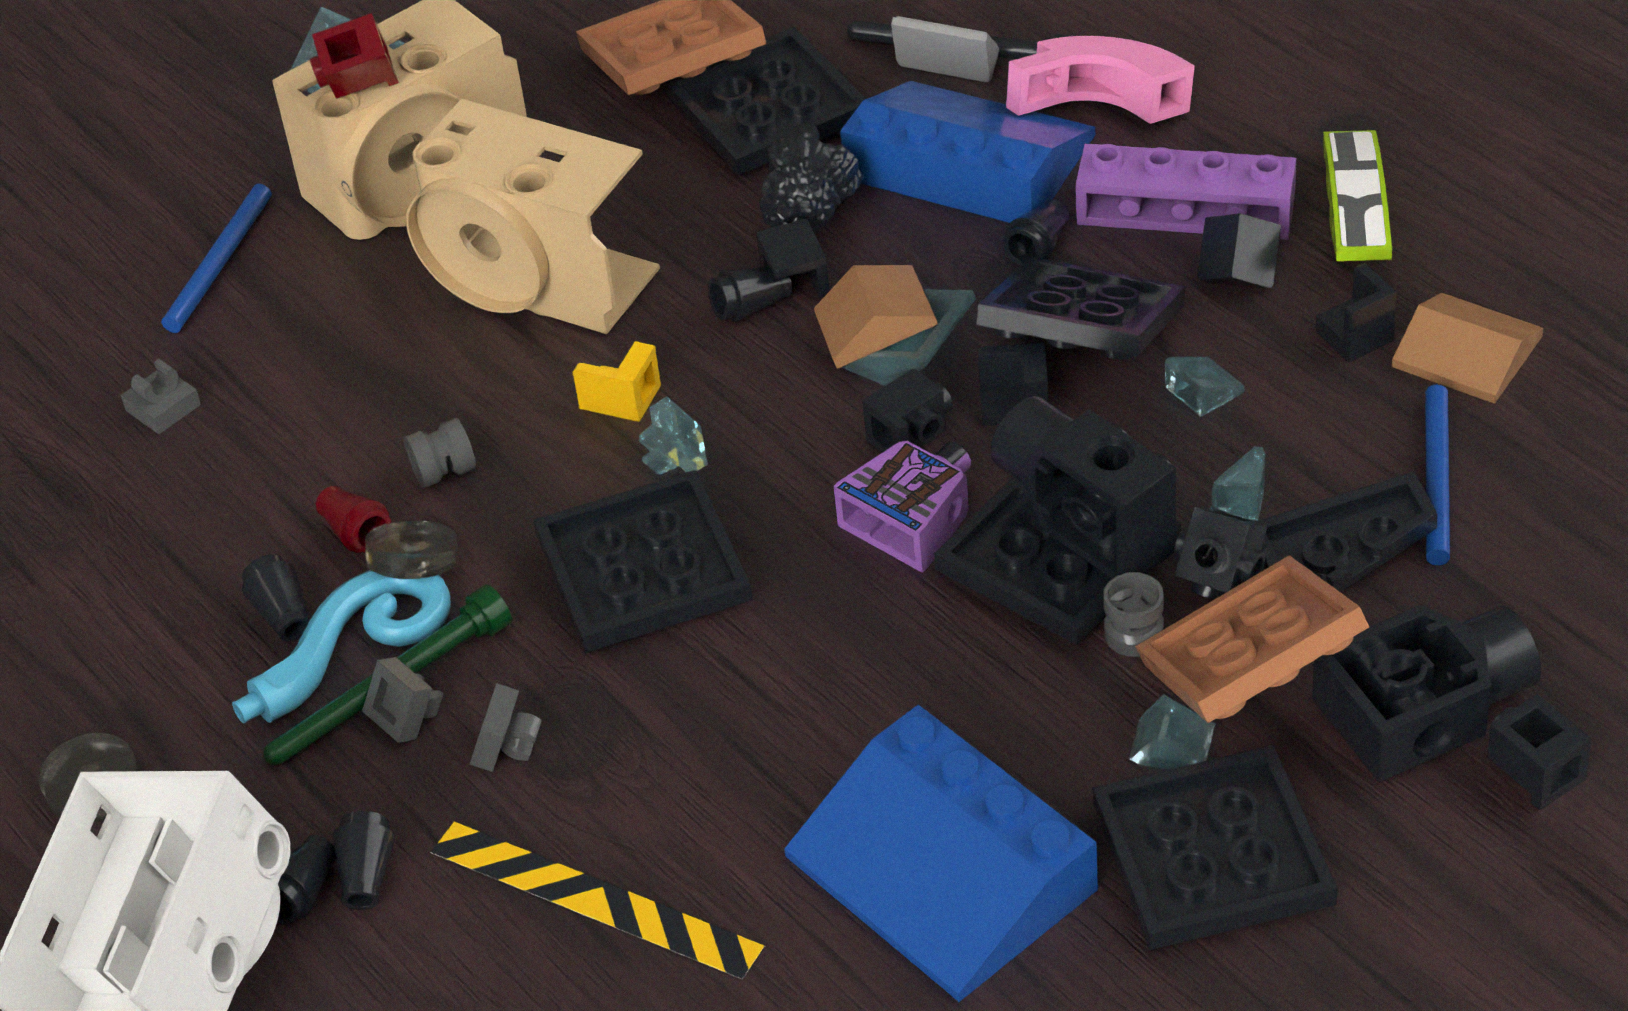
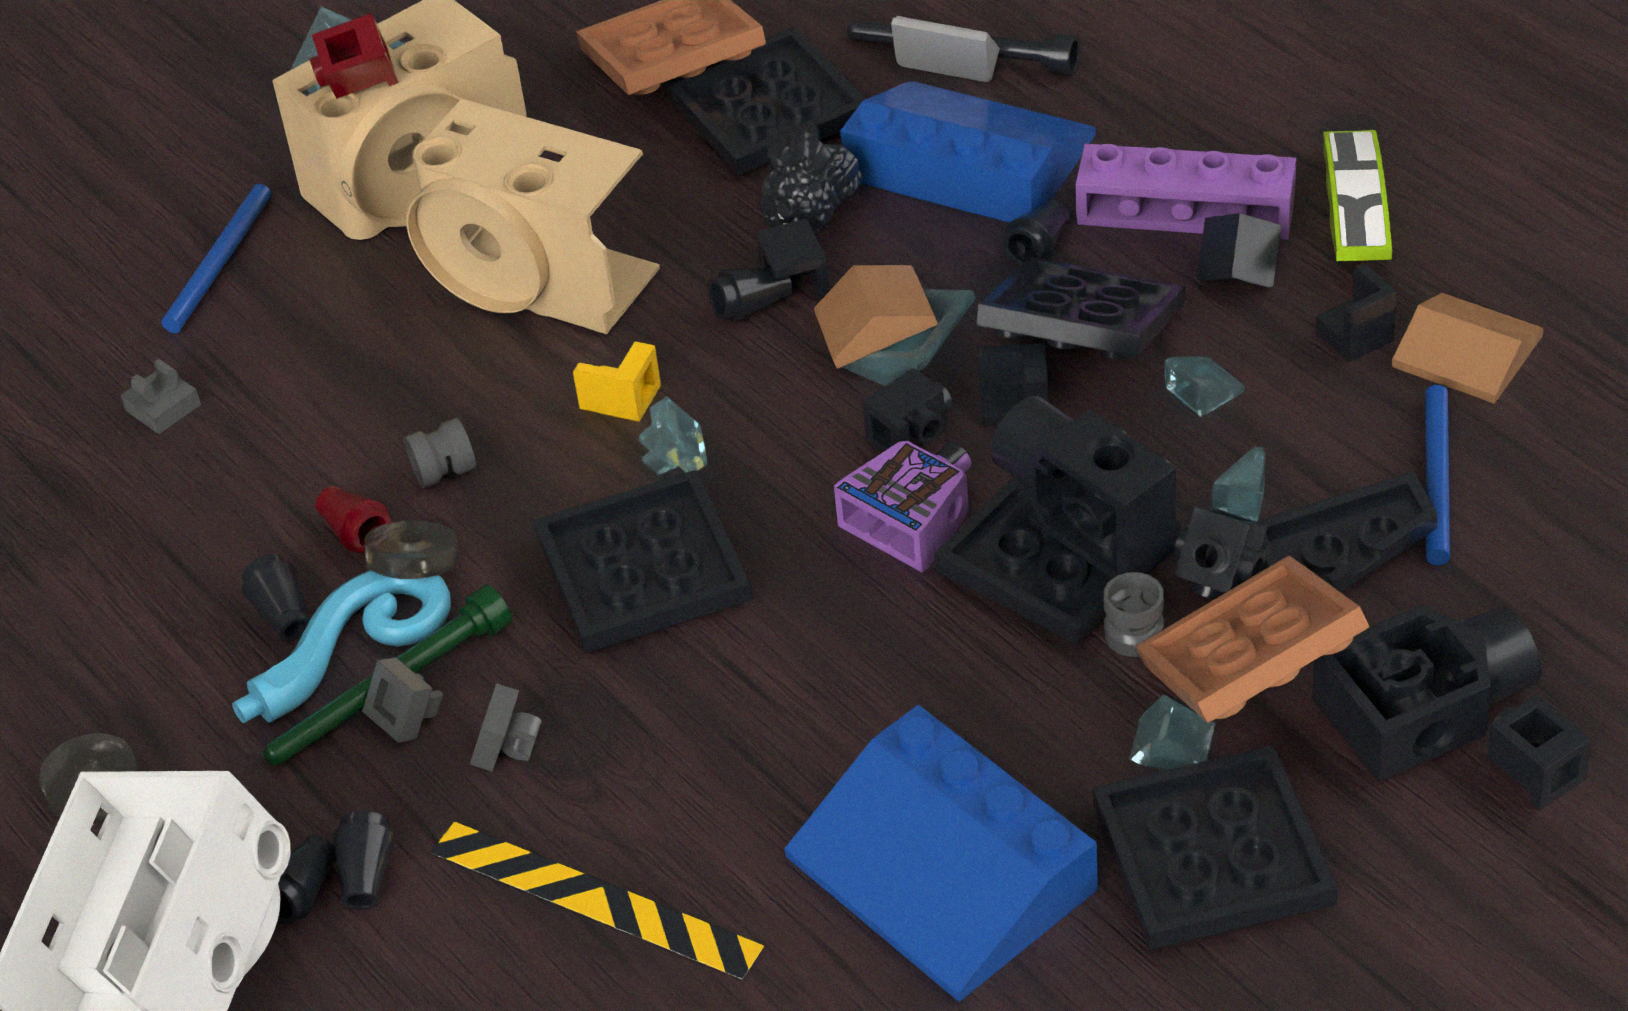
(1105, 70): bright pink arch -> none

